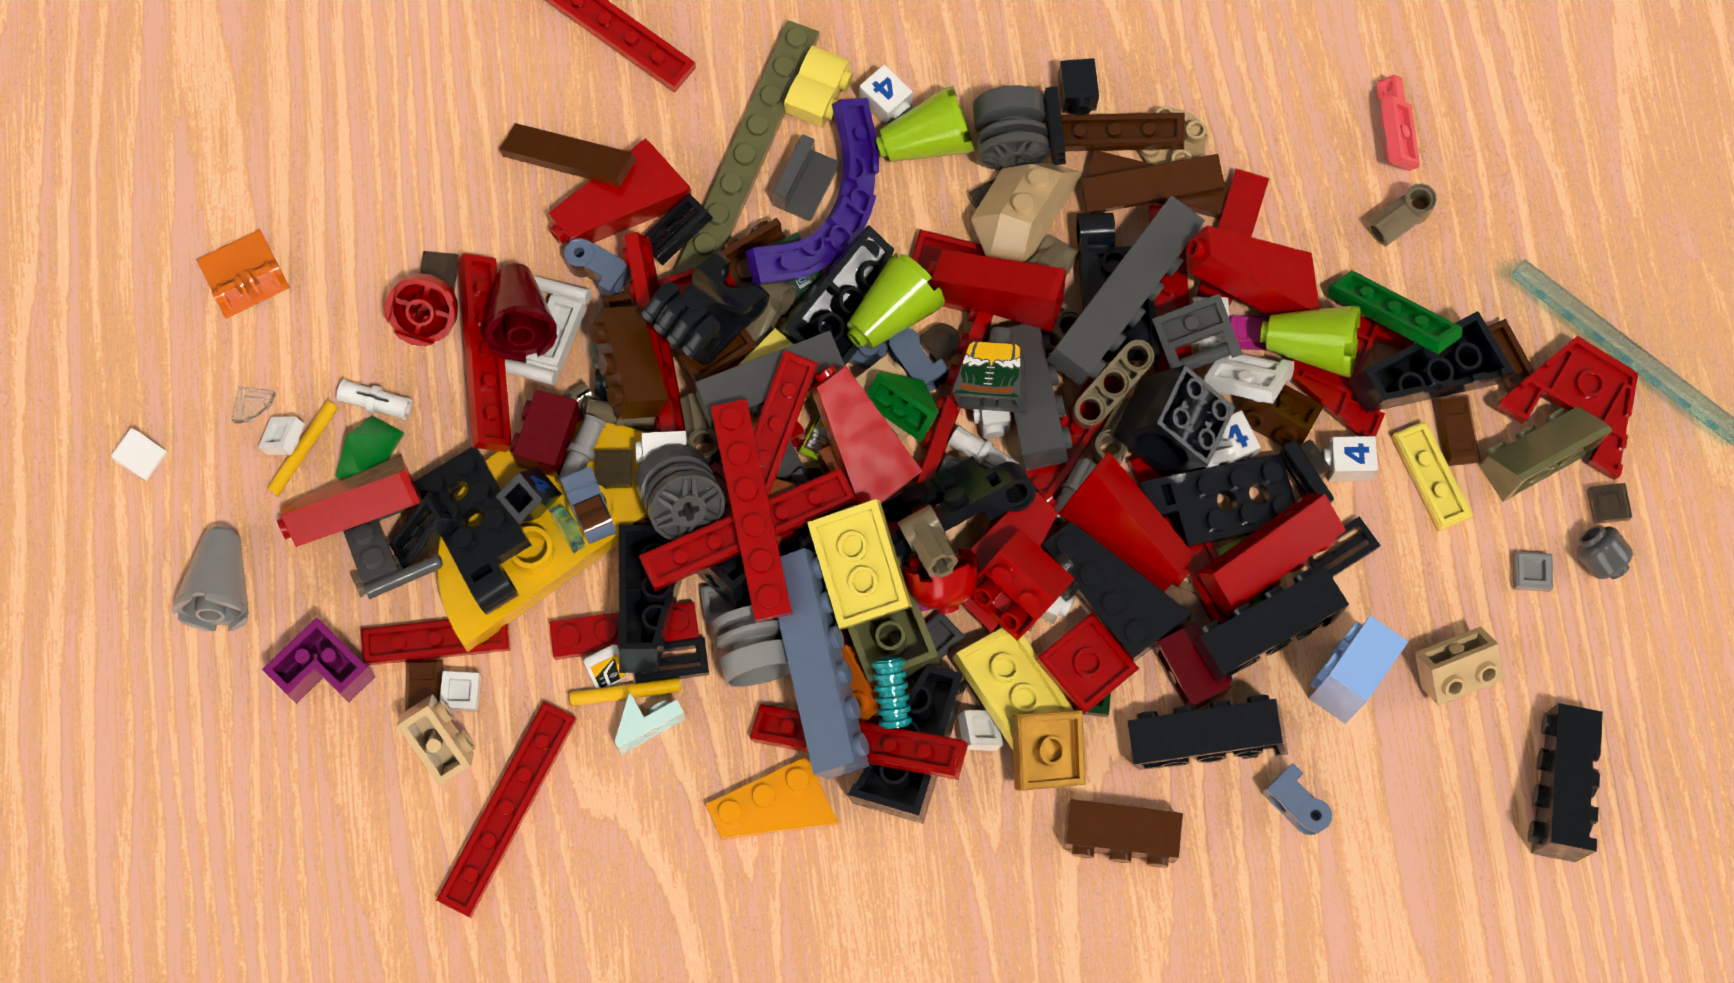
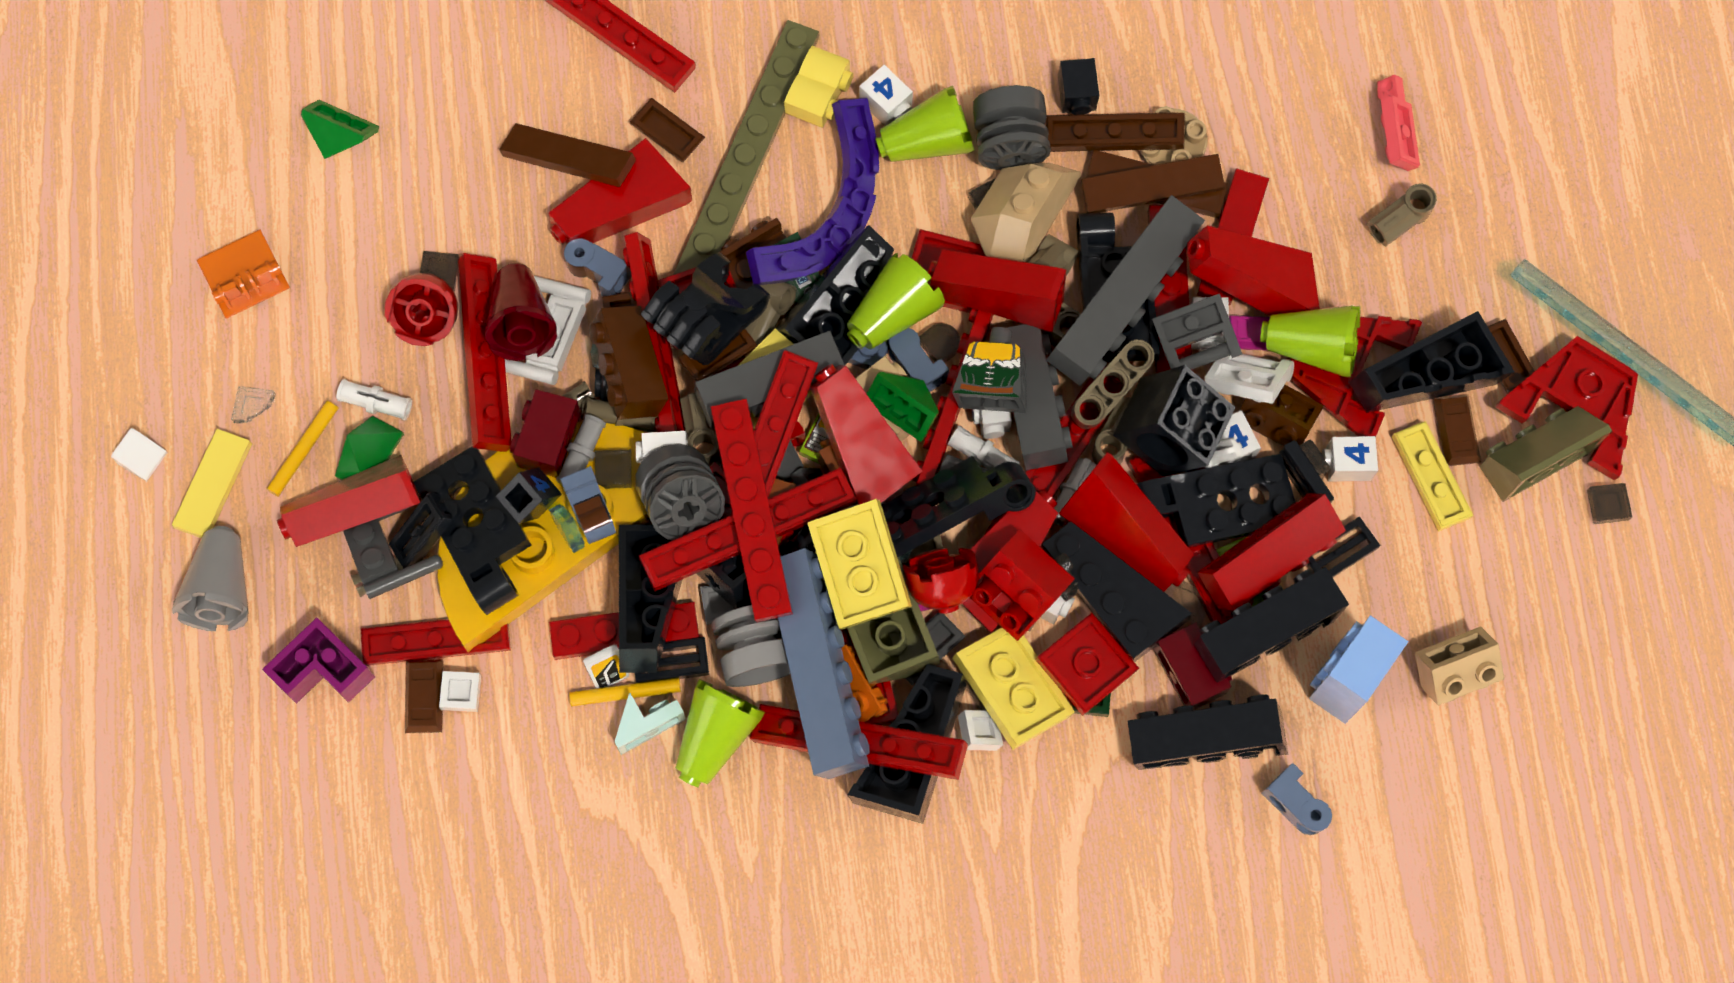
(212, 483): none -> light yellow tile
(281, 435): white plate -> none
(335, 128): none -> green slope
(436, 739): tan brick -> none
(506, 810): red tile -> none
(667, 130): none -> reddish brown tile
(680, 231): black tile -> none
(713, 732): none -> lime cone
(775, 803): light orange wing -> none
(804, 180): dark grey panel -> none
(891, 692): teal piece -> none
(927, 537): dark tan piece -> none
(1048, 750): pearl gold tile -> none
(1055, 125): black tile -> none
(1123, 832): reddish brown brick -> none
(1395, 312): green tile -> none
(1533, 571): light grey tile -> none
(1567, 784): black wedge -> none
(1604, 552): dark grey head -> none

